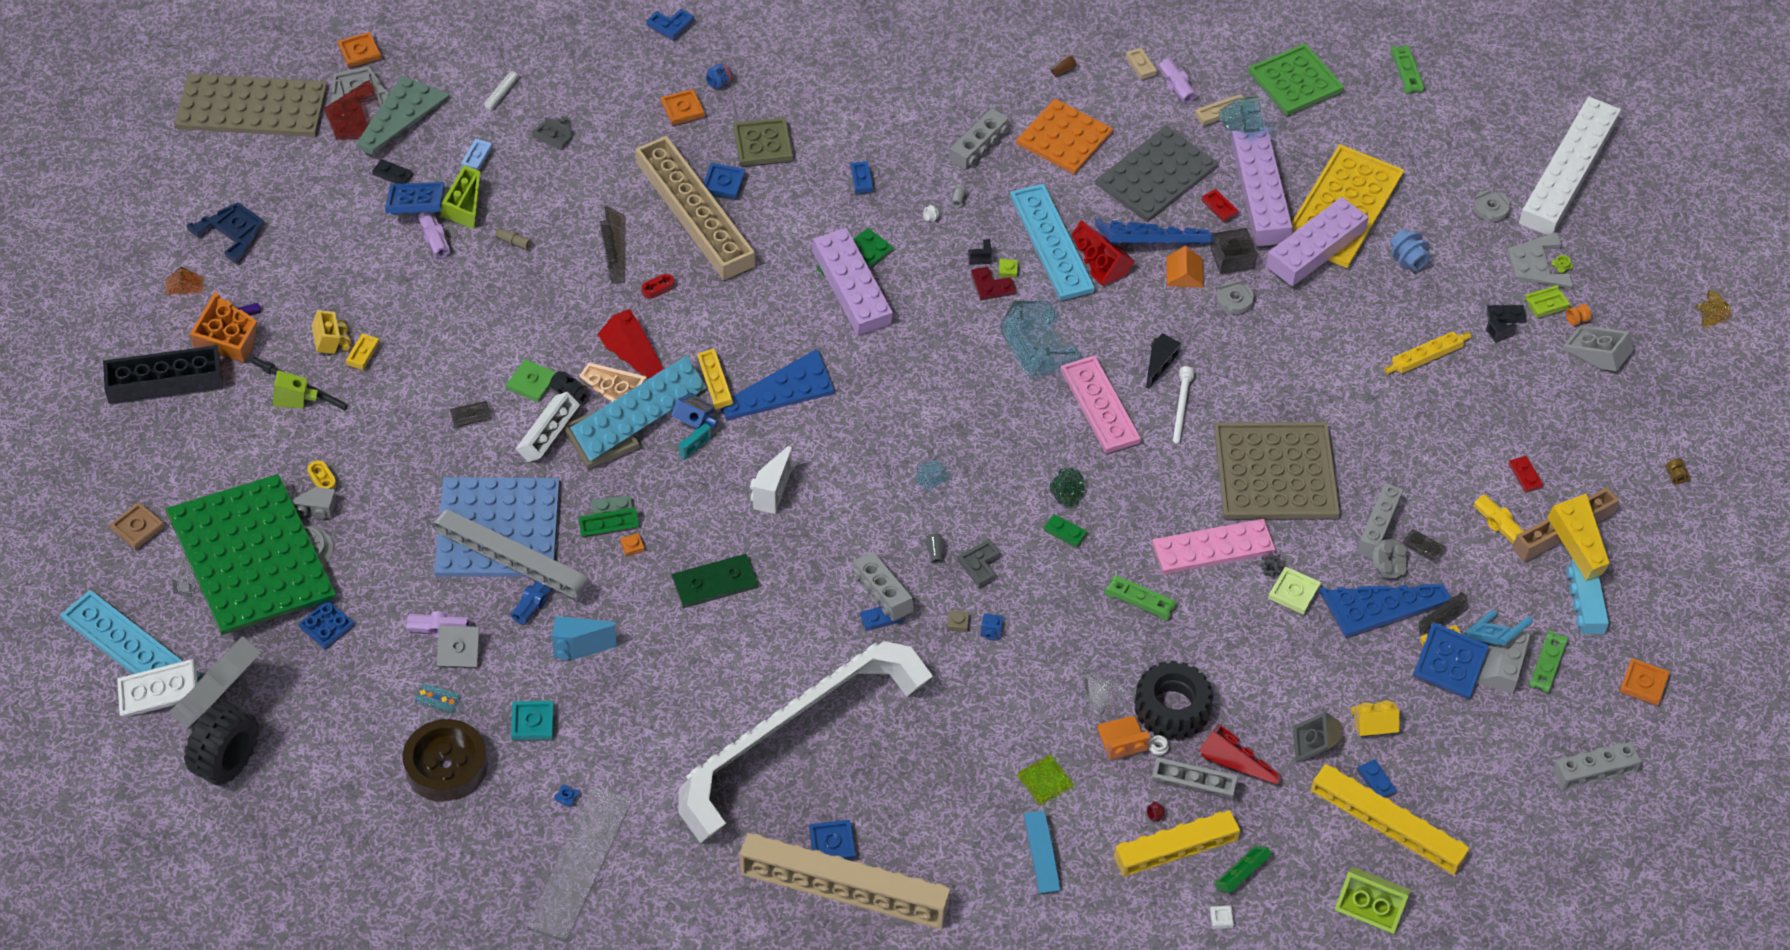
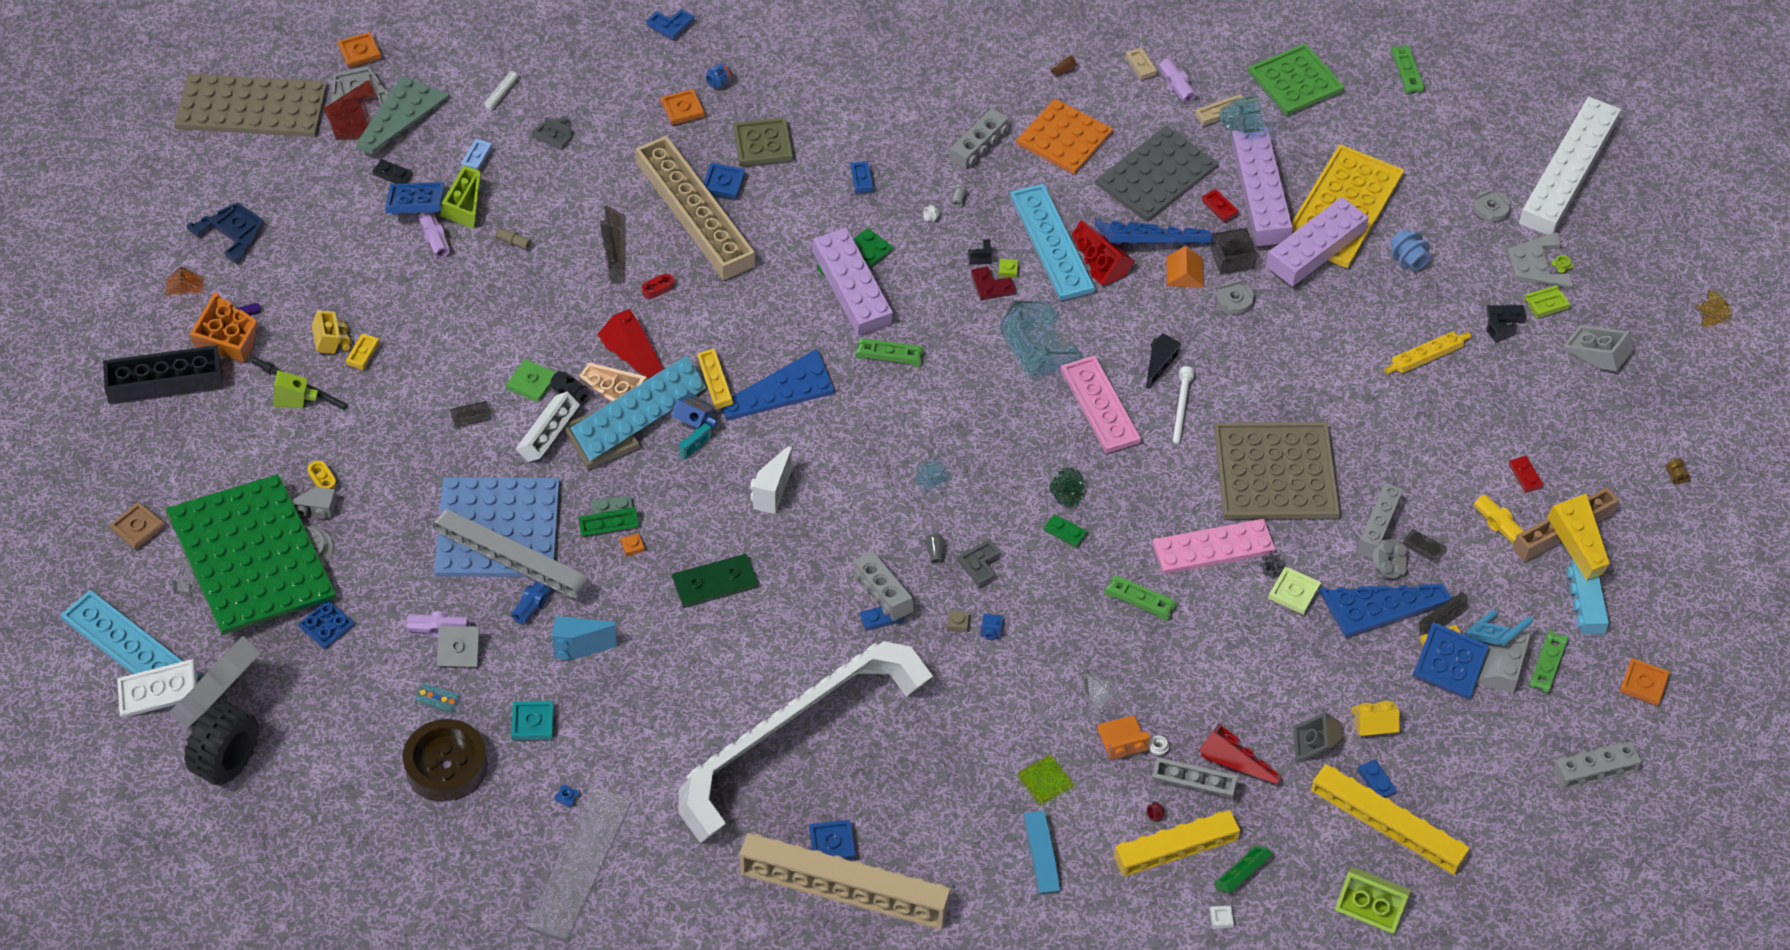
(889, 351): none -> bright green plate
(1168, 721): black tyre -> none
(1579, 314): orange wheel -> none

